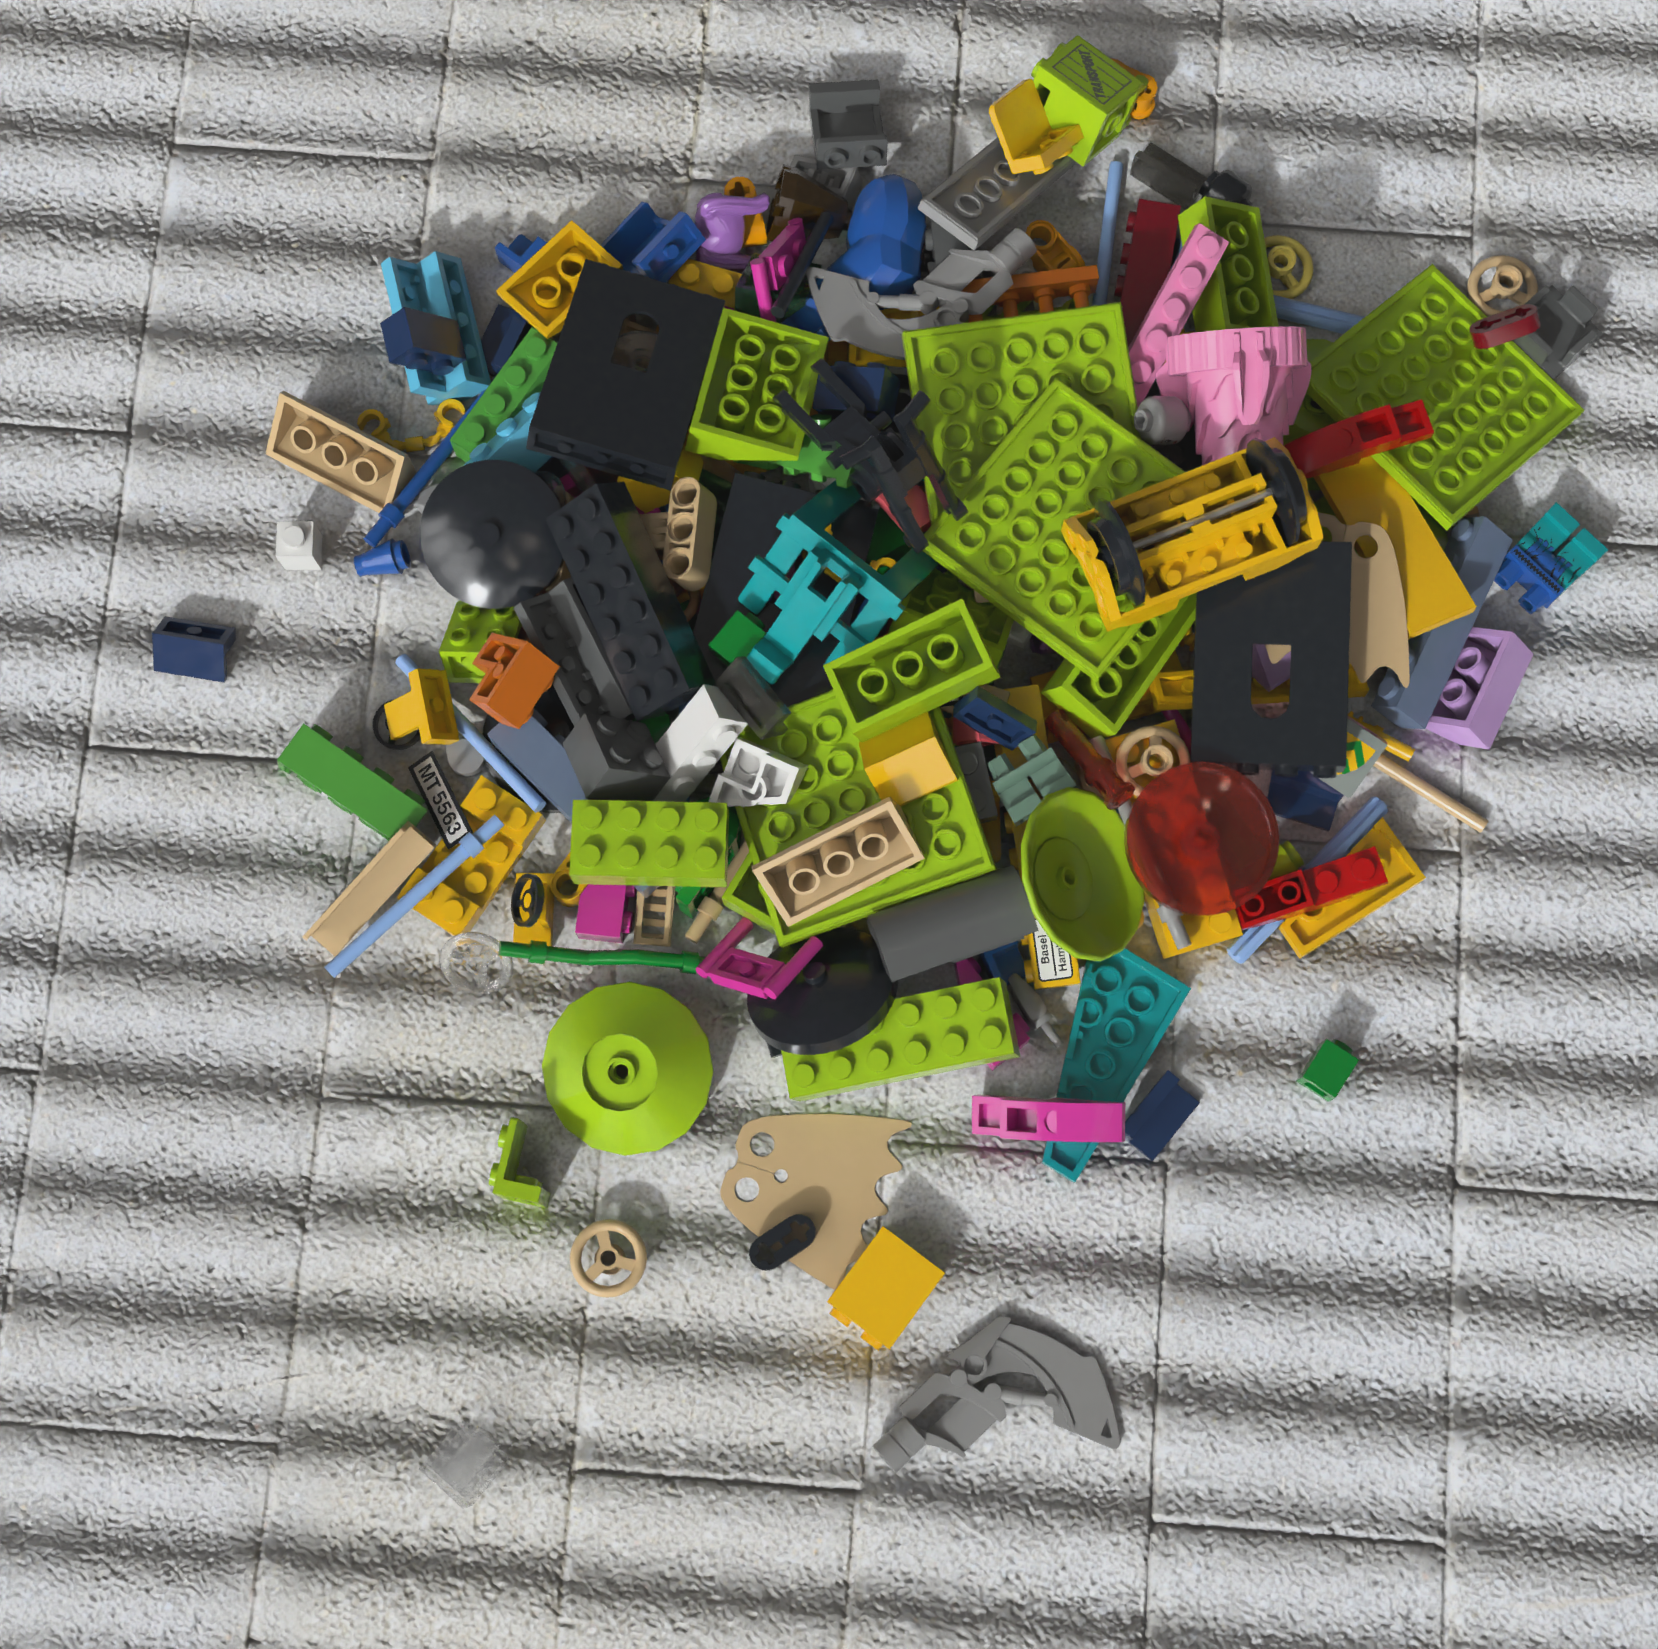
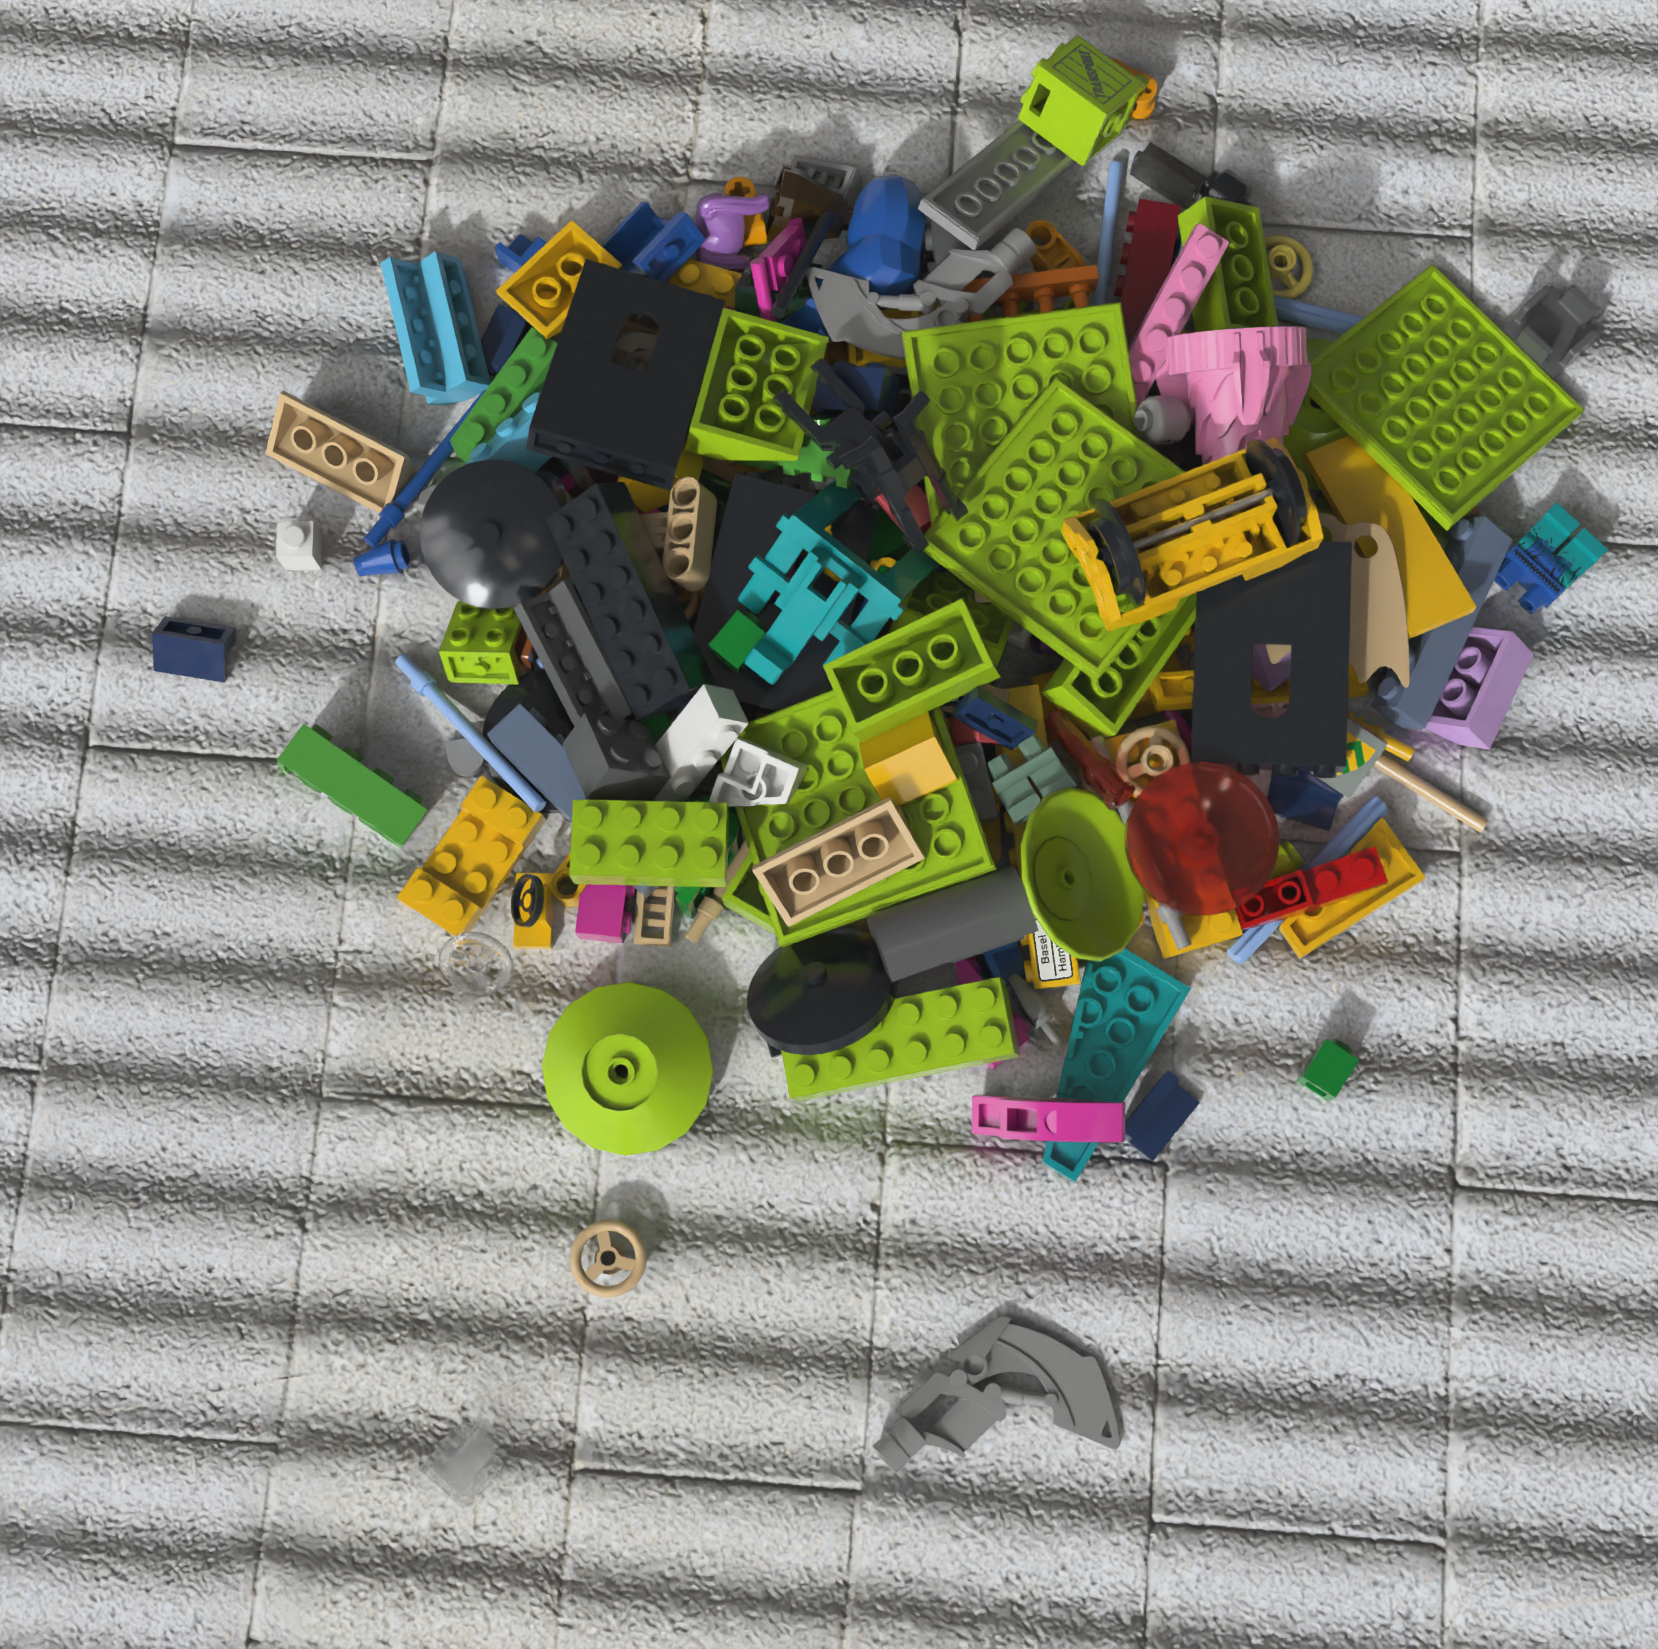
(371, 888): tan panel -> none
(412, 443): yellow piece -> none
(423, 341): dark blue brick -> none
(423, 708): yellow piece -> none
(440, 799): sticker -> none
(469, 846): light blue bar -> none
(503, 1174): lime bracket -> none
(512, 680): orange brick -> none
(539, 952): green bar -> none
(750, 971): dark pink plate -> none
(753, 699): clear smoke panel -> none
(777, 1234): black beam -> none
(830, 1179): tan piece -> none
(847, 124): dark grey panel -> none
(884, 1289): yellow brick -> none
(1026, 131): yellow bracket -> none
(1359, 437): red slope -> none
(1505, 326): dark red beam -> none
(1508, 271): tan piece -> none

